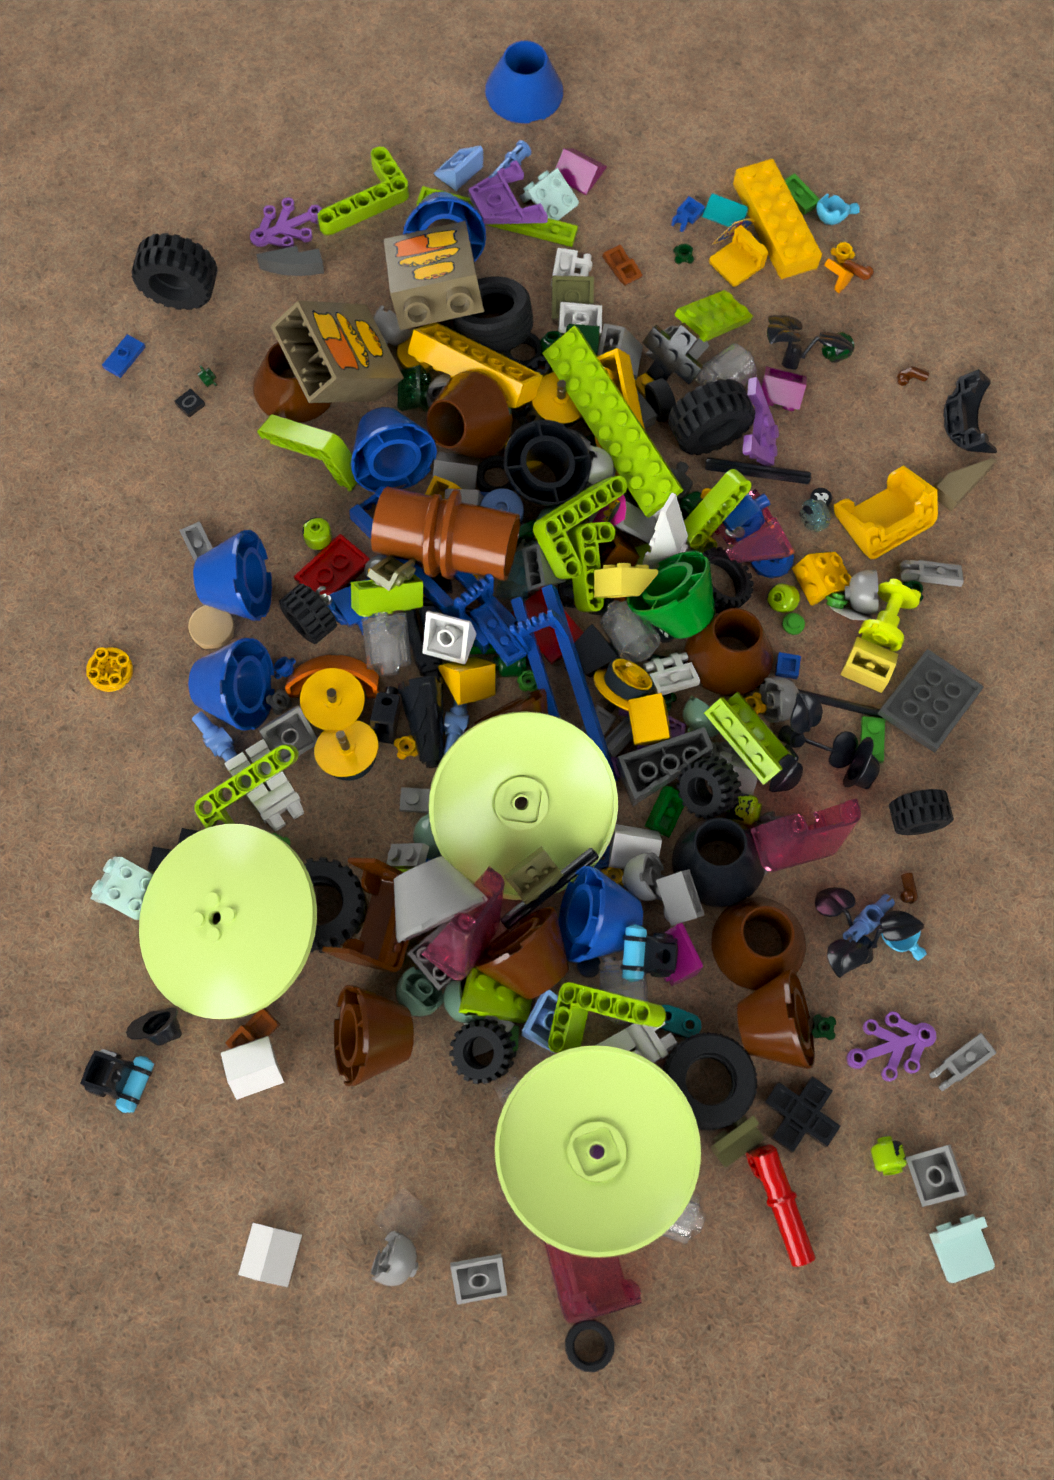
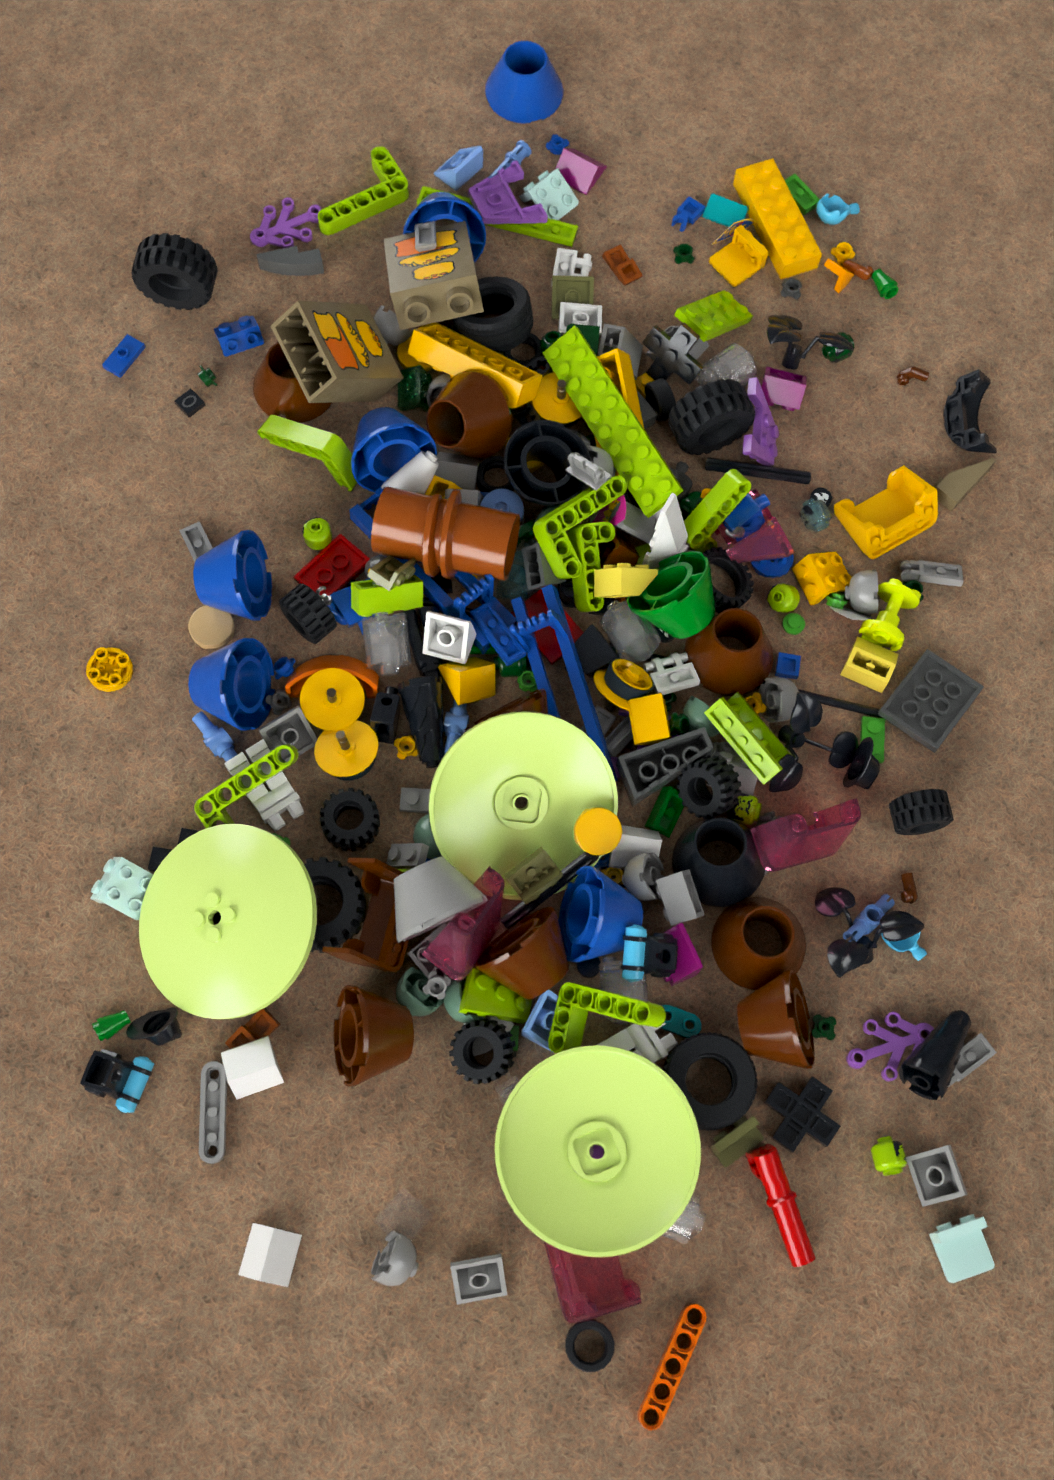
(109, 1025): none -> green cone
(213, 1112): none -> light grey plate
(239, 335): none -> blue bracket
(355, 837): none -> black tyre
(415, 474): none -> white cone
(425, 236): none -> light grey tile
(438, 992): none -> light grey plate
(557, 144): none -> blue plate
(587, 471): none -> light grey hinge
(597, 831): none -> yellow tile
(662, 1376): none -> orange beam
(678, 724): none -> dark green plate
(791, 283): none -> dark grey plate
(885, 285): none -> green cone
(935, 1059): none -> black cone

